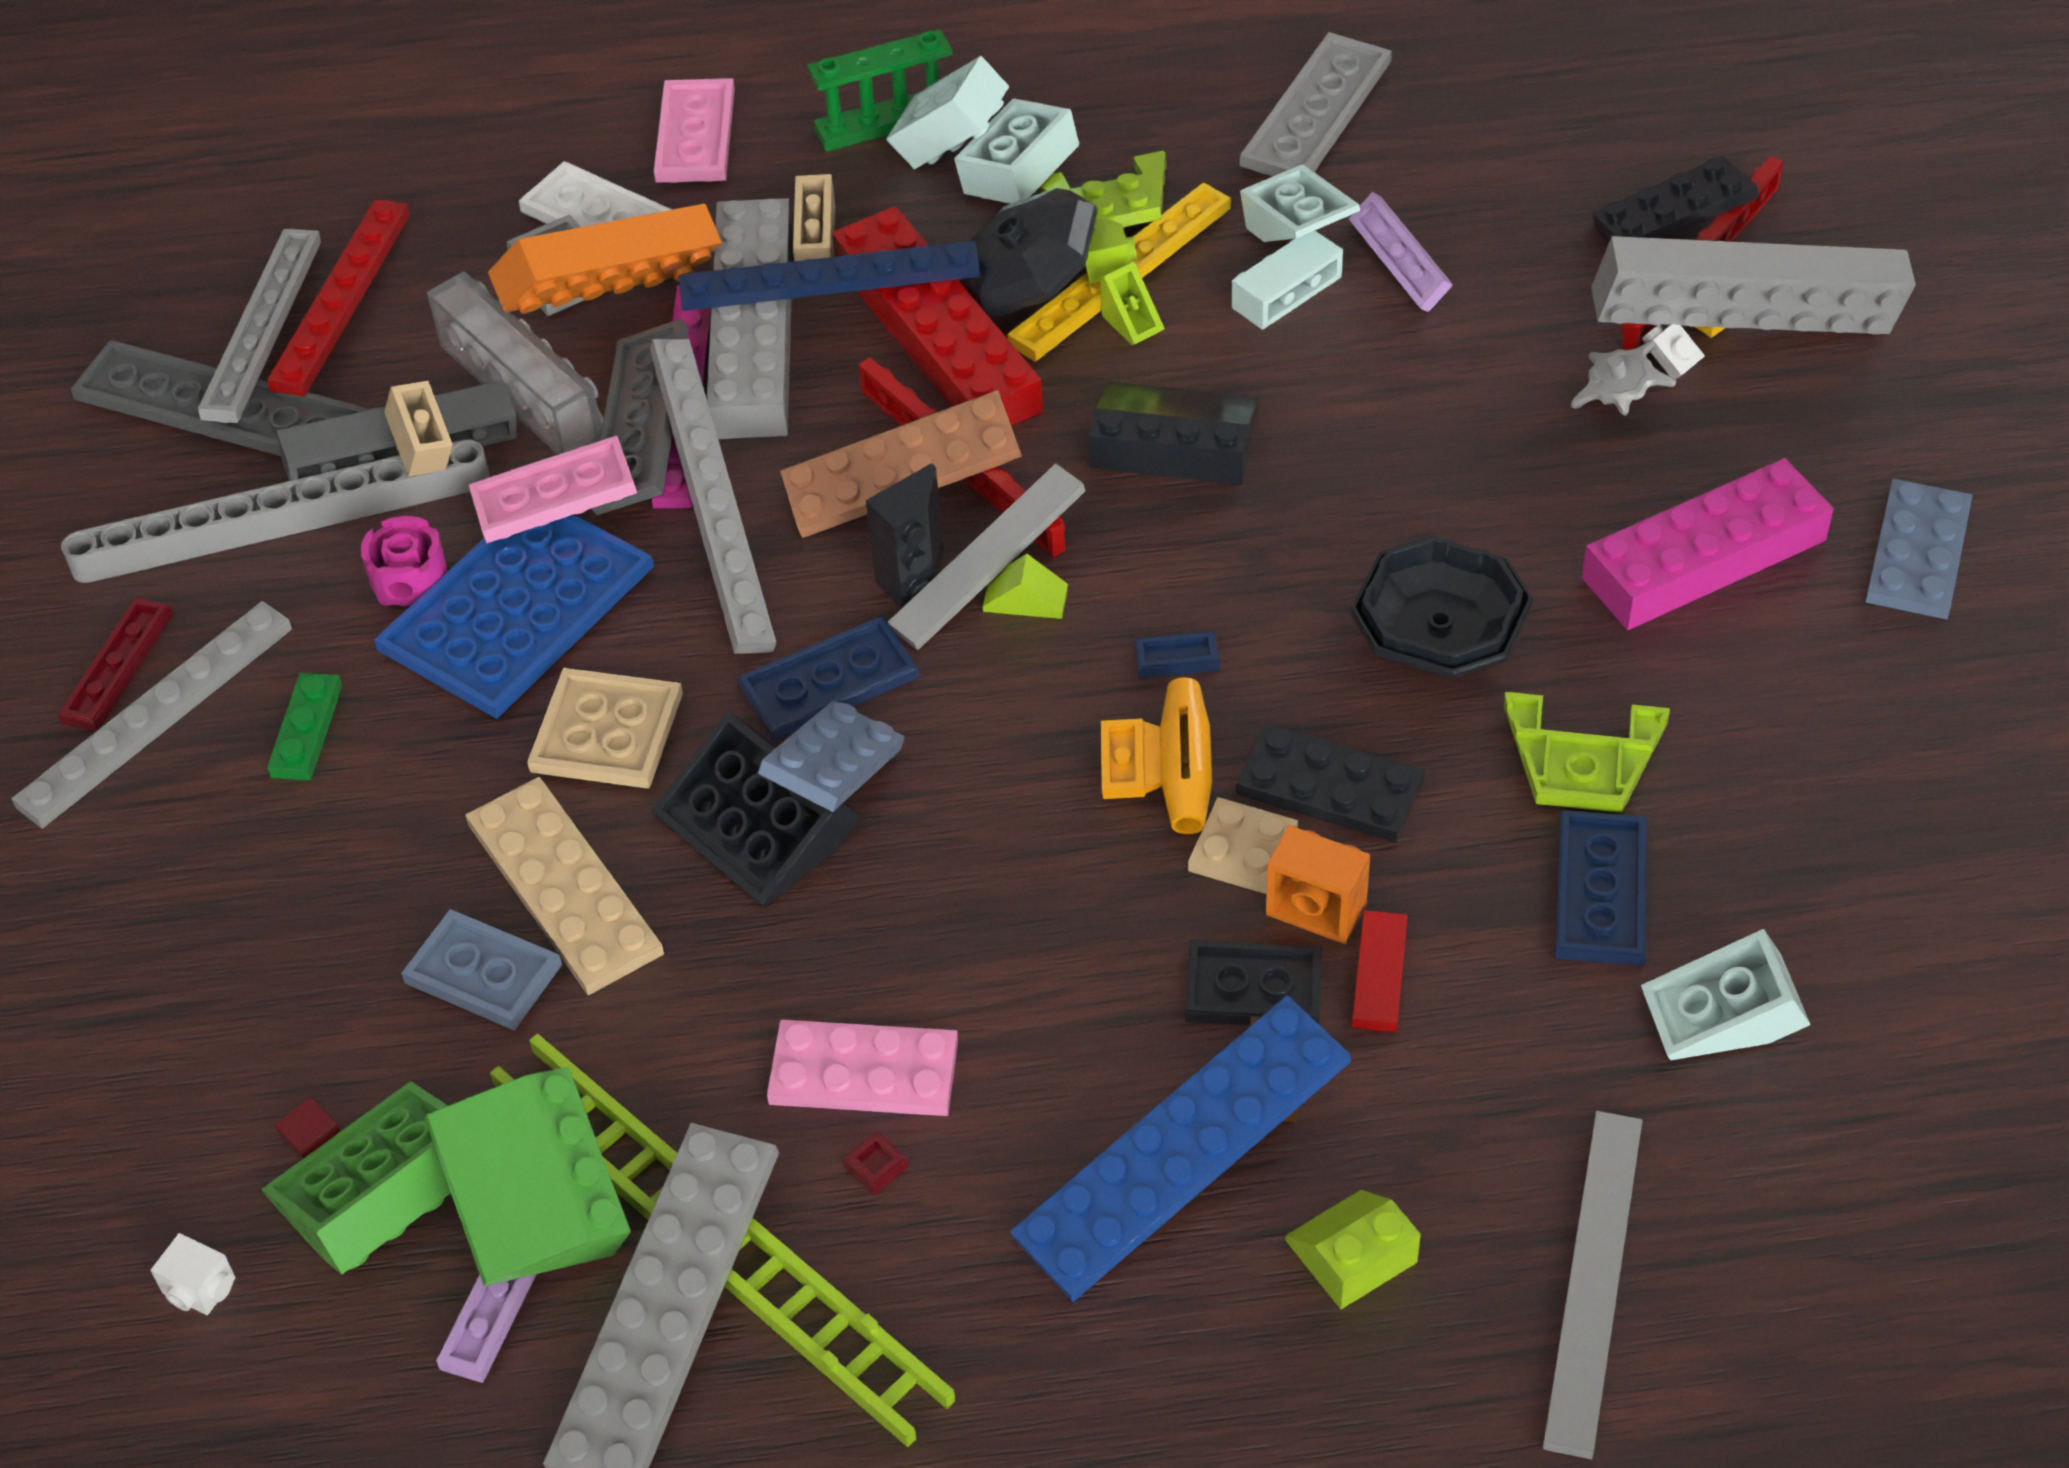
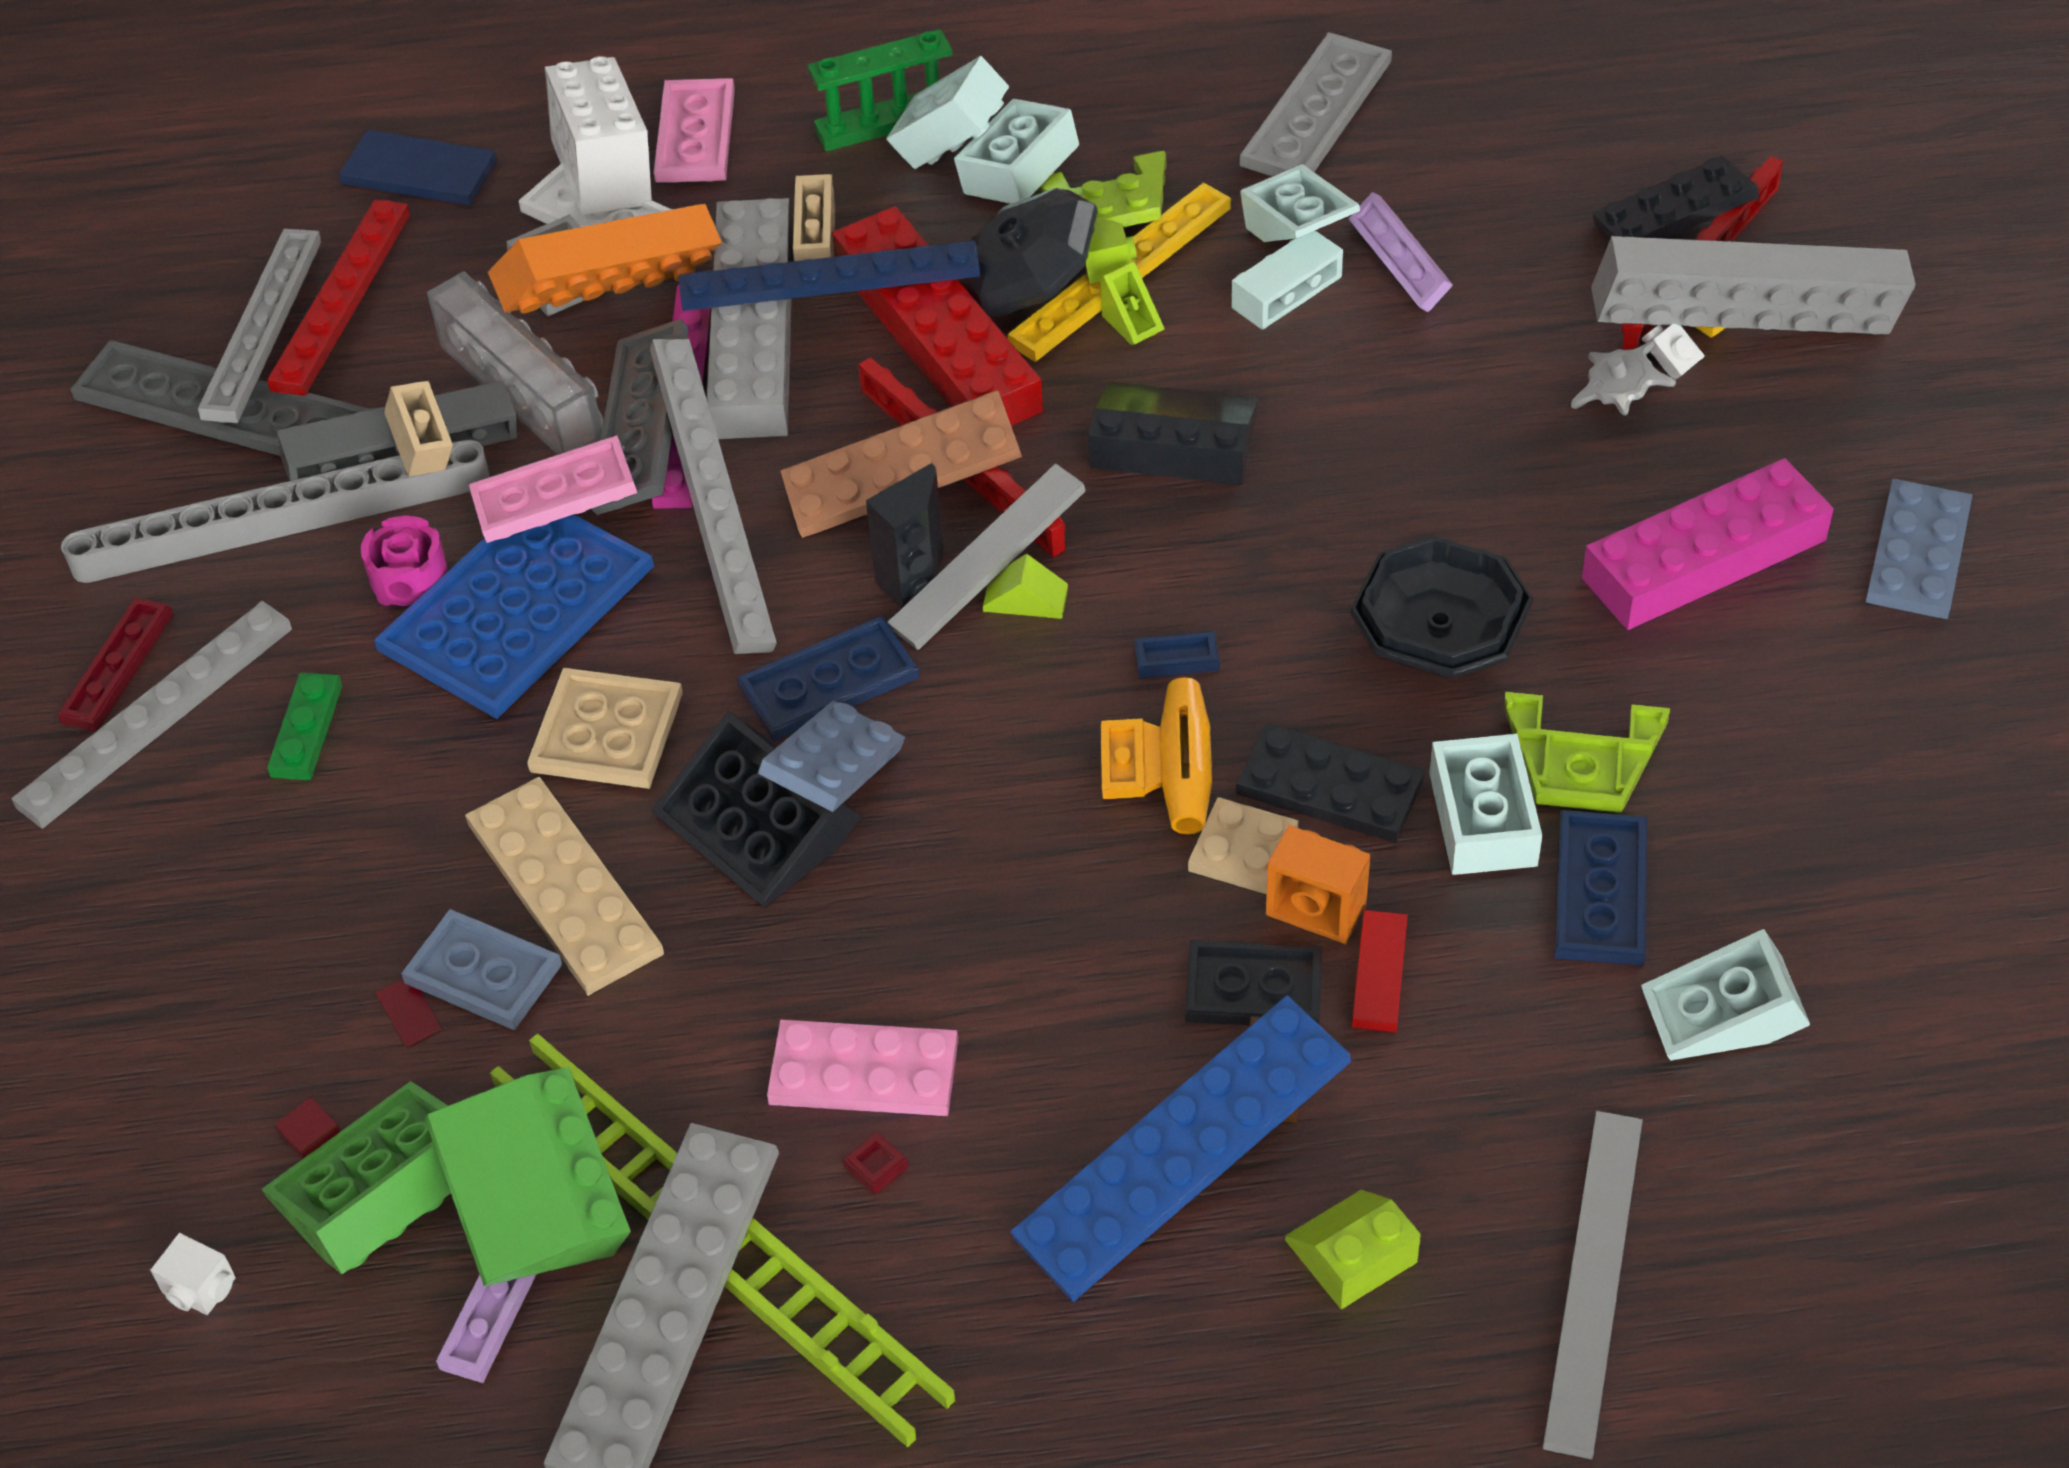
(408, 1012): none -> dark red sticker
(418, 167): none -> dark blue tile
(598, 135): none -> white brick
(1485, 804): none -> light aqua brick

